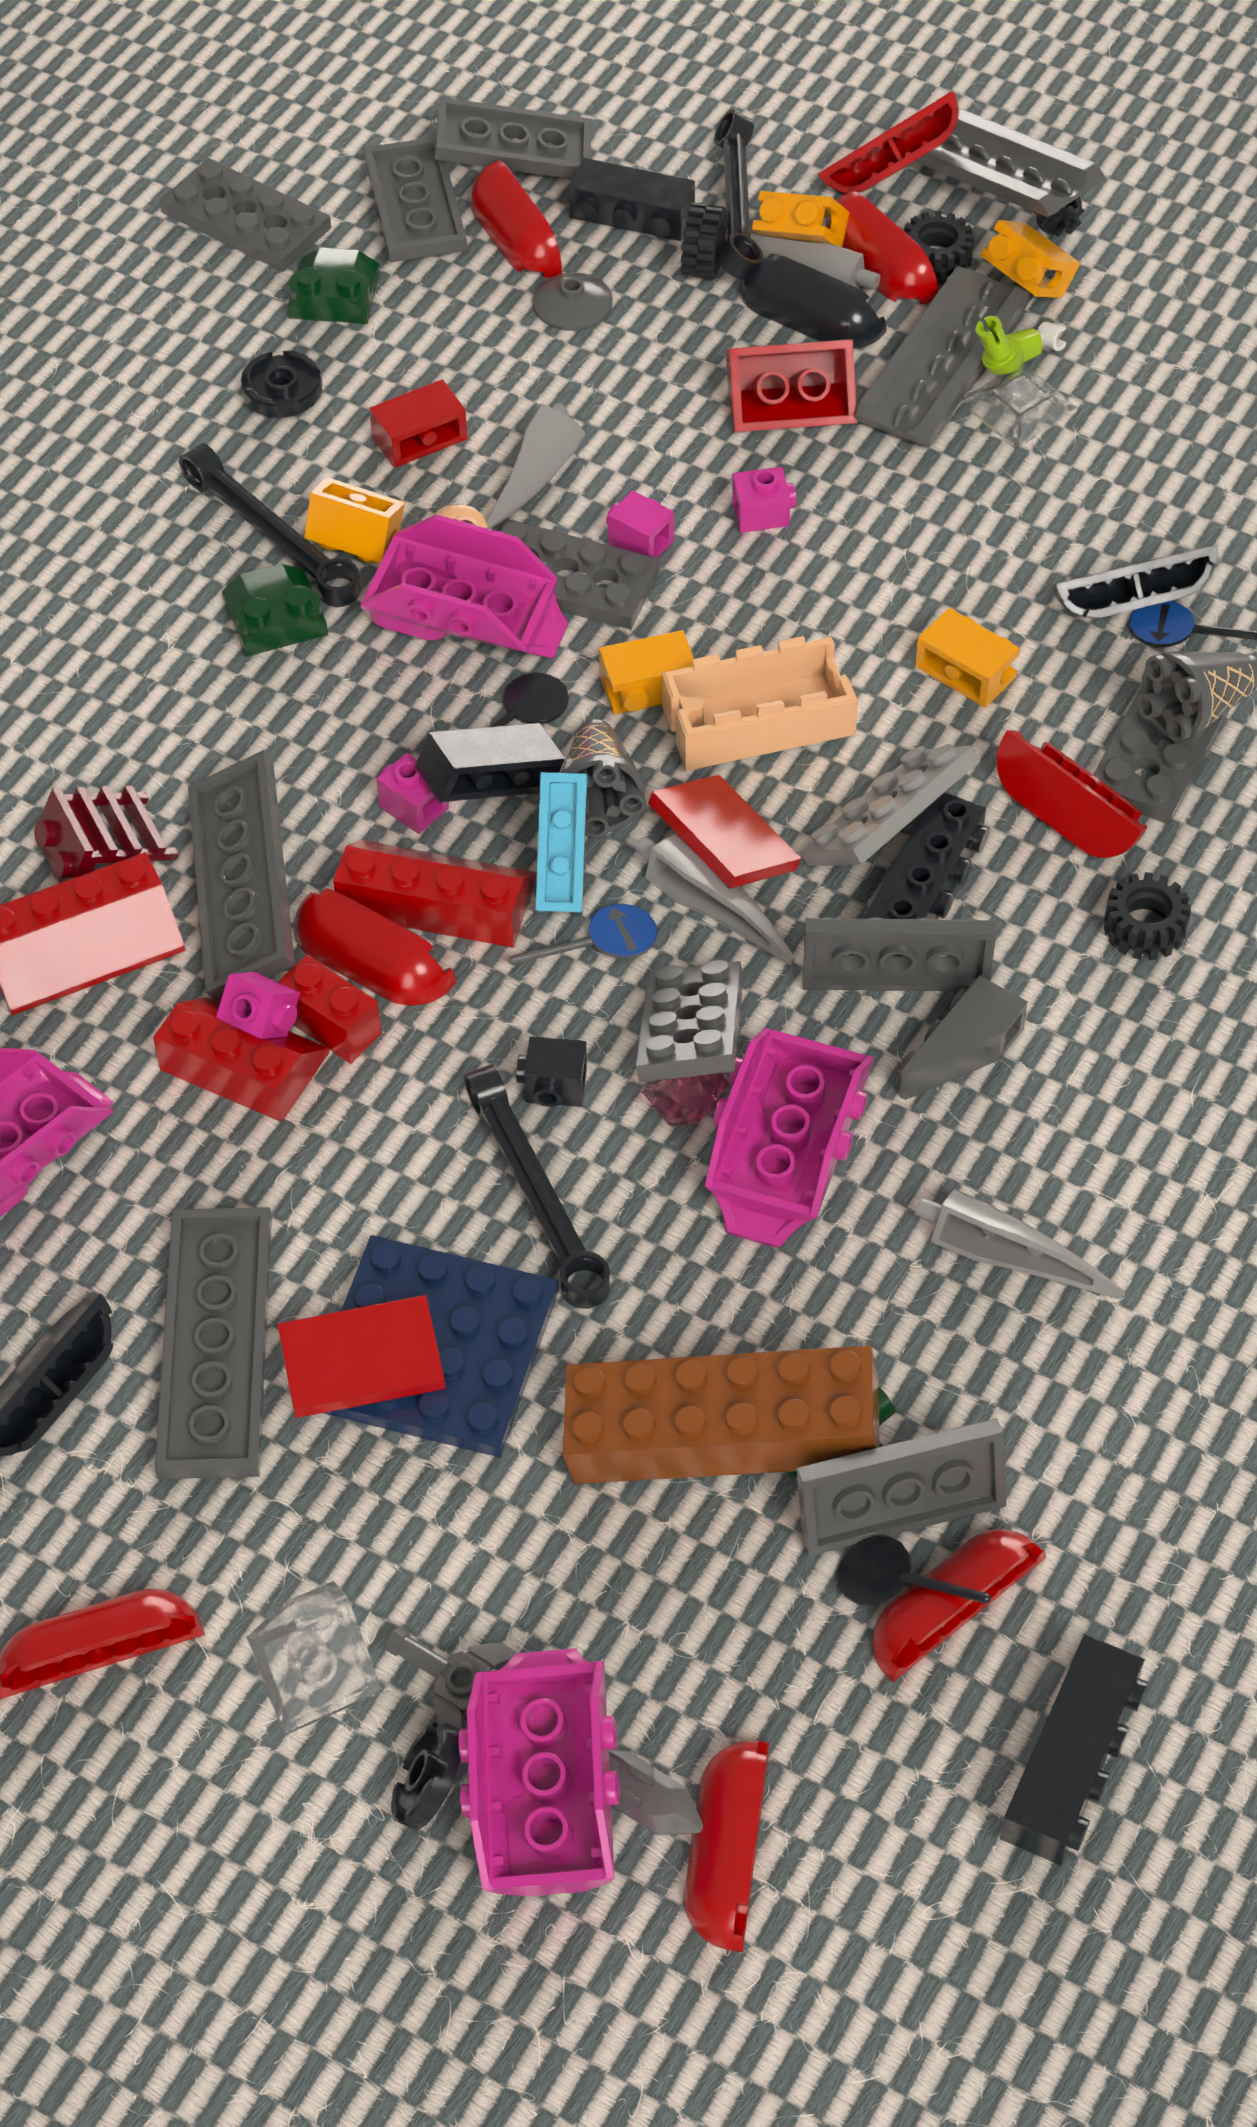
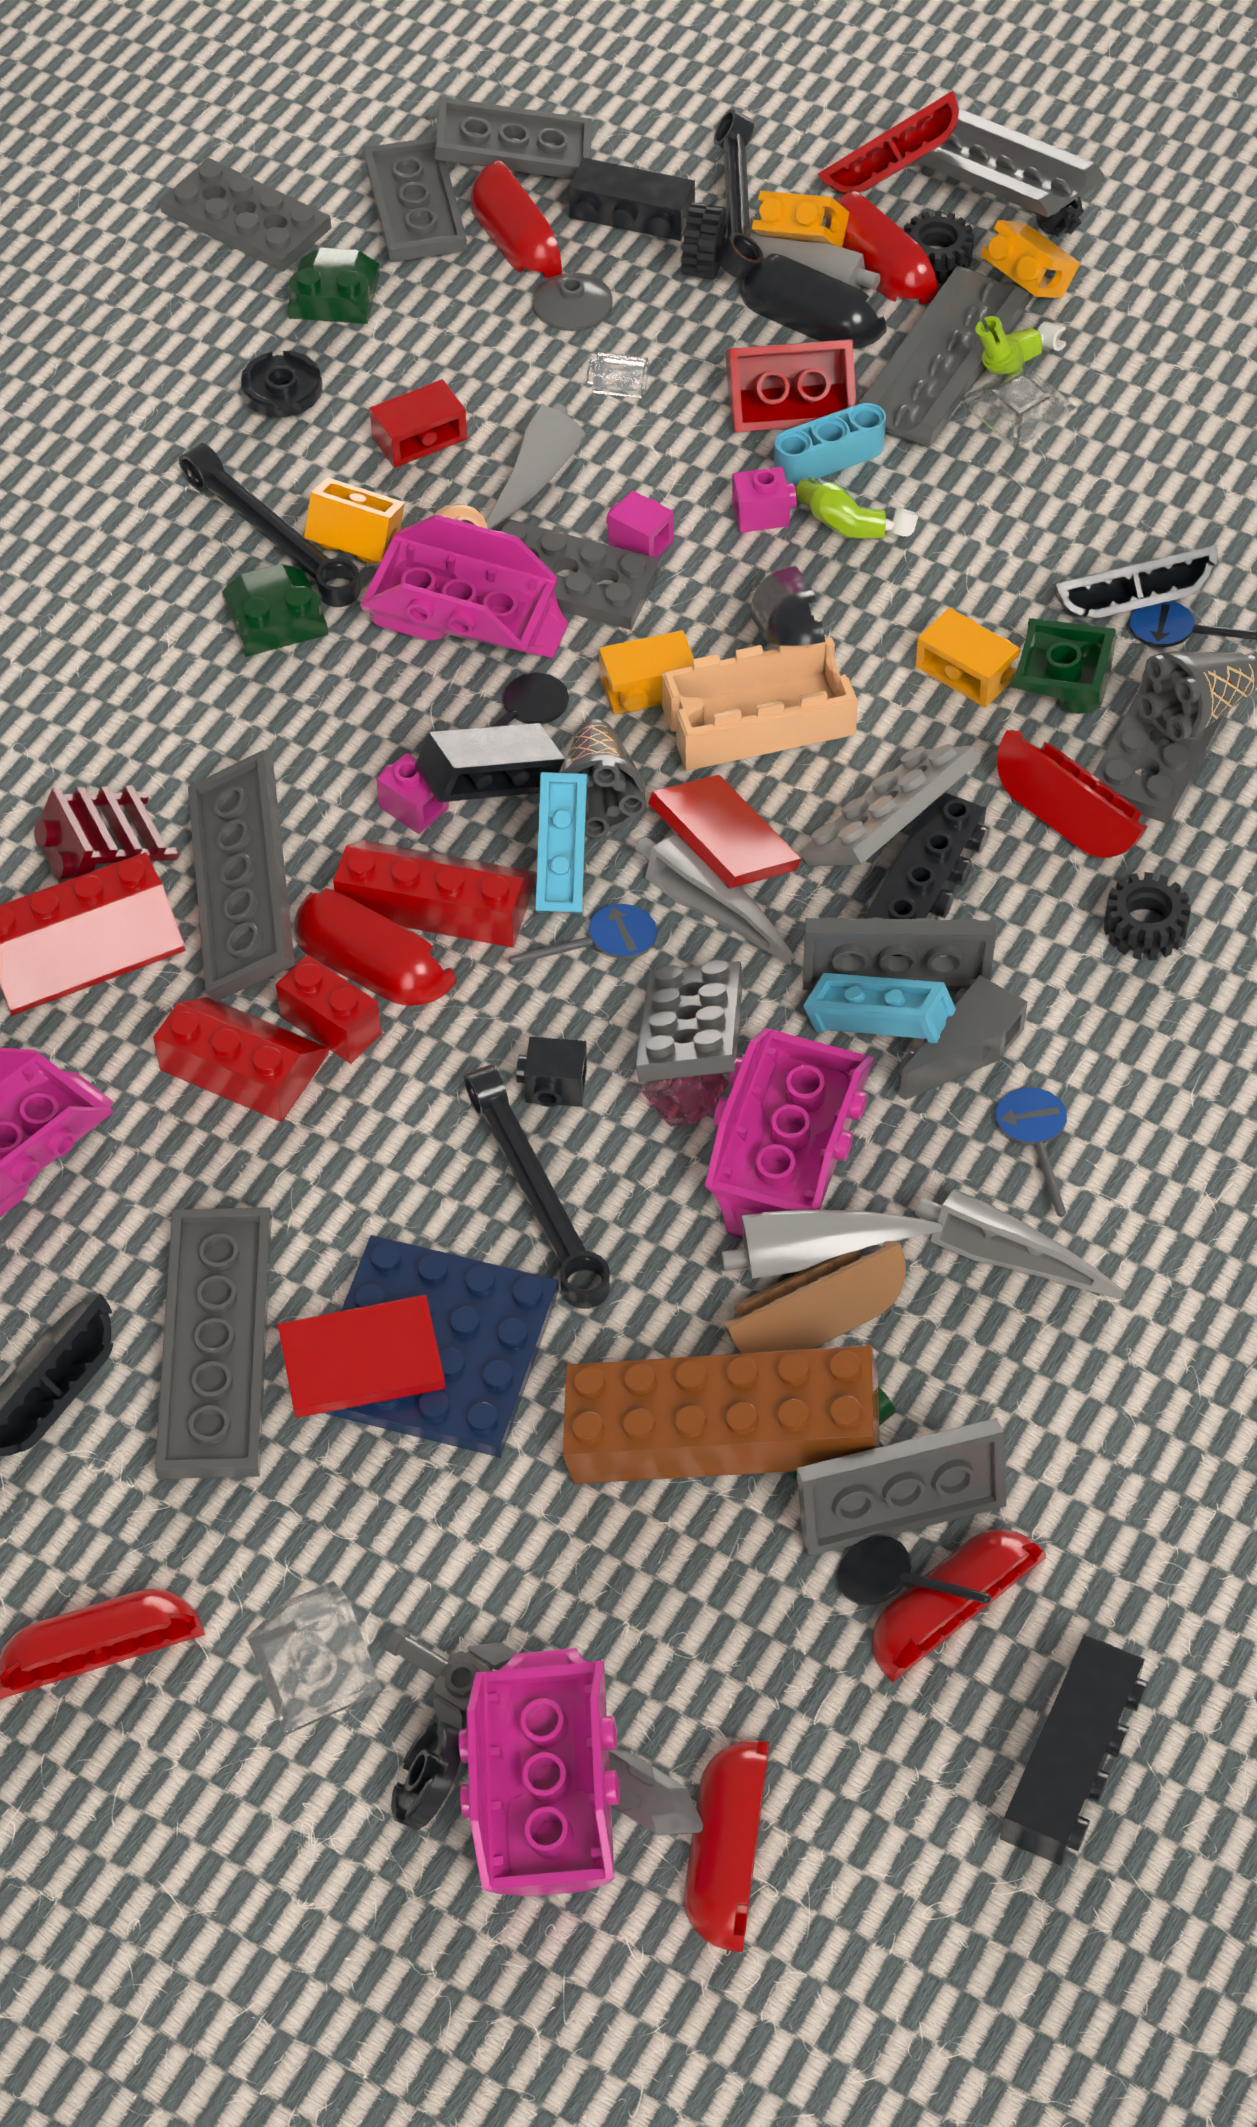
(258, 1005): dark pink brick -> none
(618, 374): none -> clear brick
(783, 609): none -> black brick
(802, 1238): none -> light grey piece
(819, 1302): none -> medium nougat brick
(831, 443): none -> medium azure beam
(841, 513): none -> lime arm
(879, 1006): none -> medium azure container
(1034, 1118): none -> blue piece
(1066, 663): none -> dark green slope

